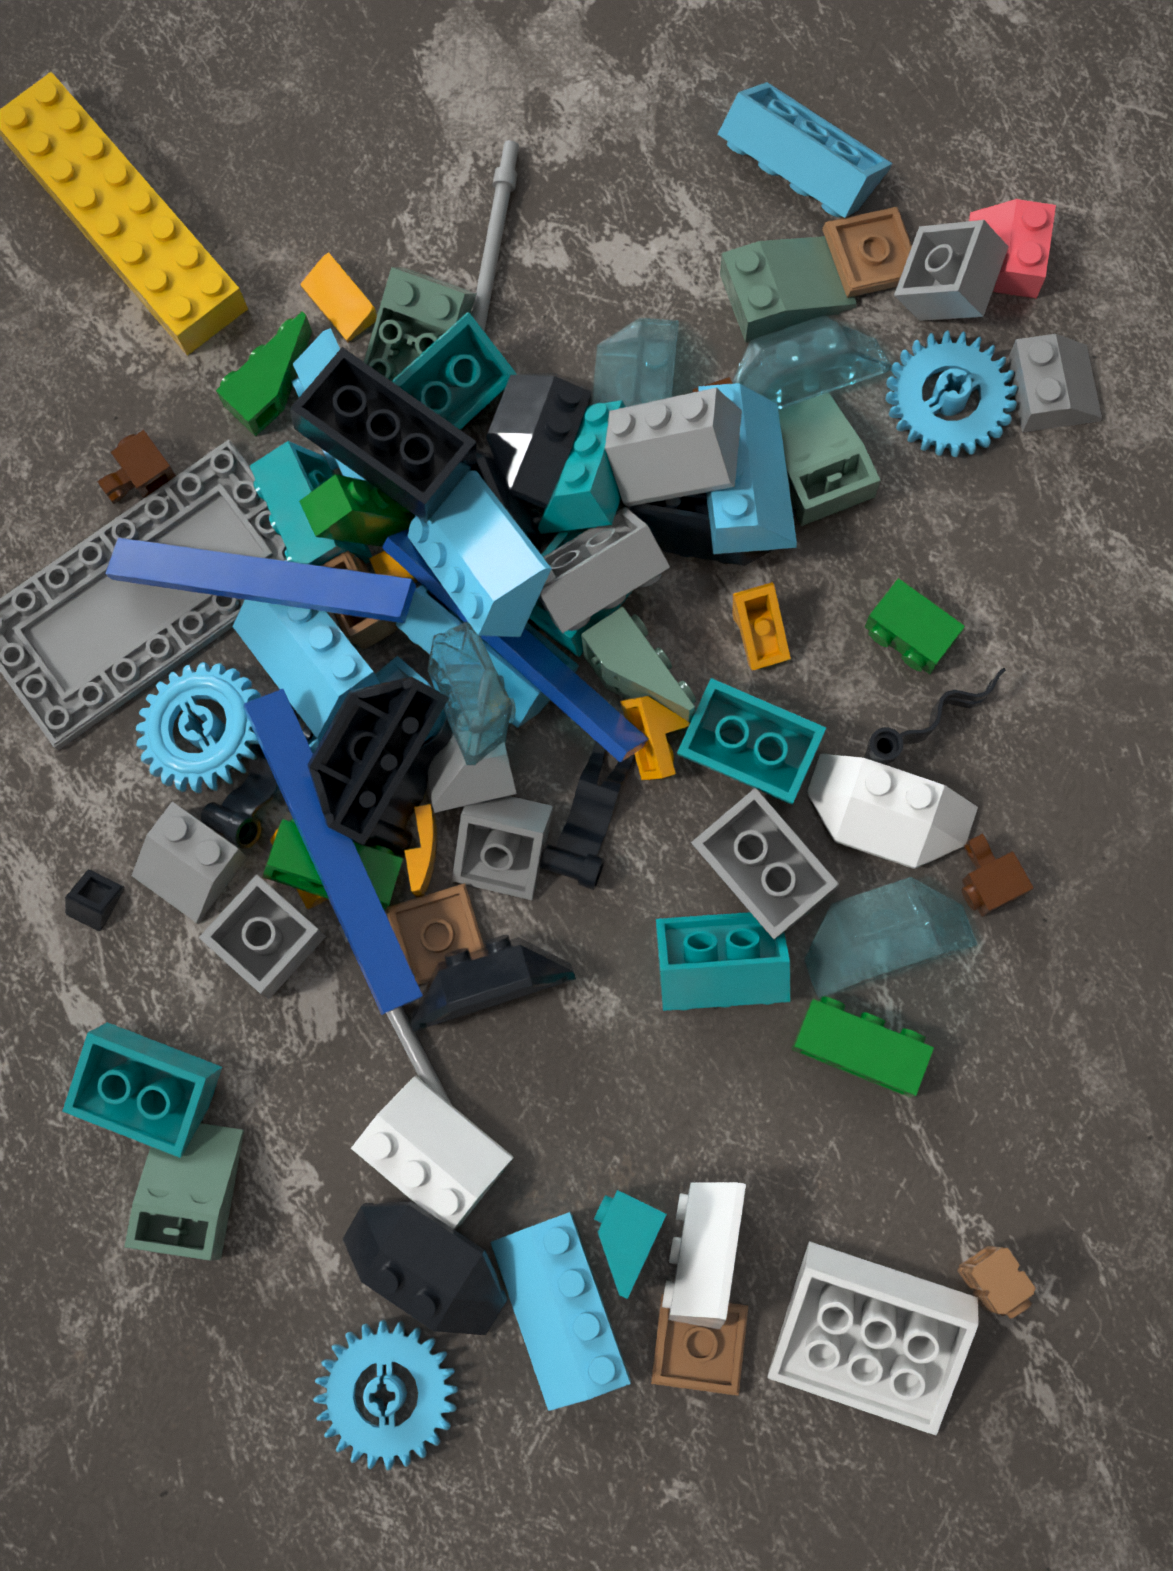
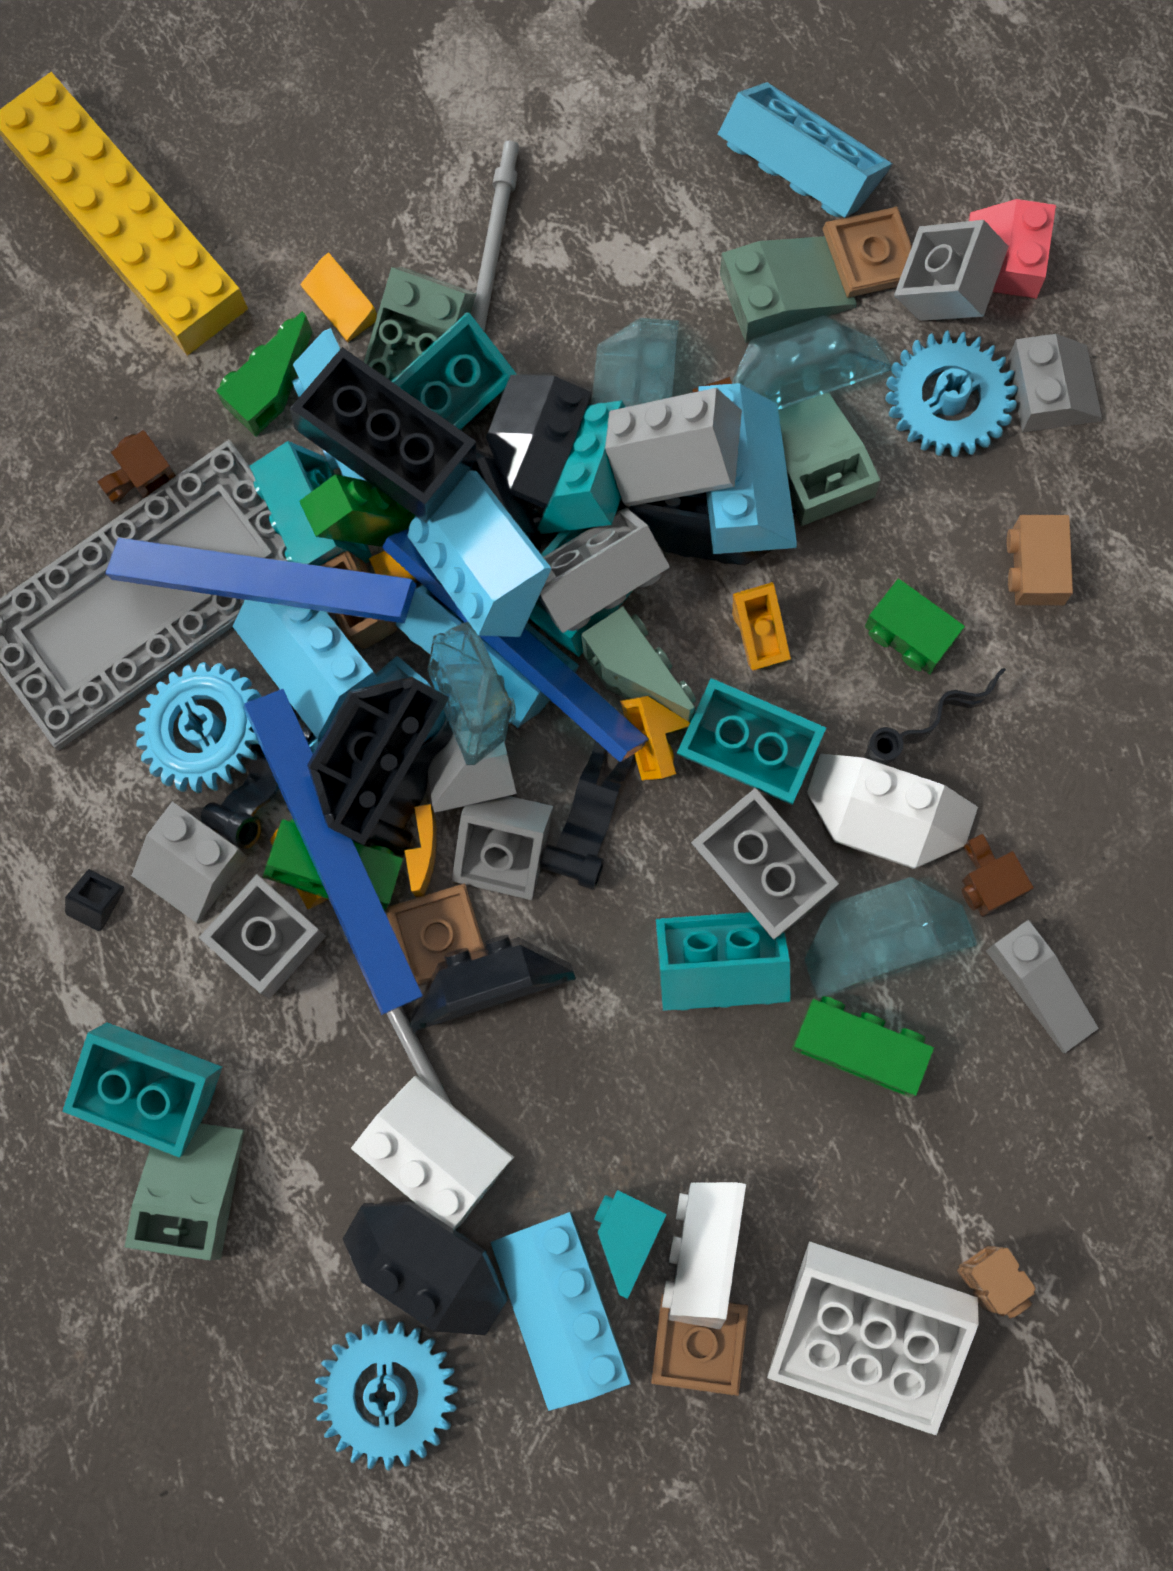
(1040, 560): none -> medium nougat brick
(1043, 985): none -> light grey slope

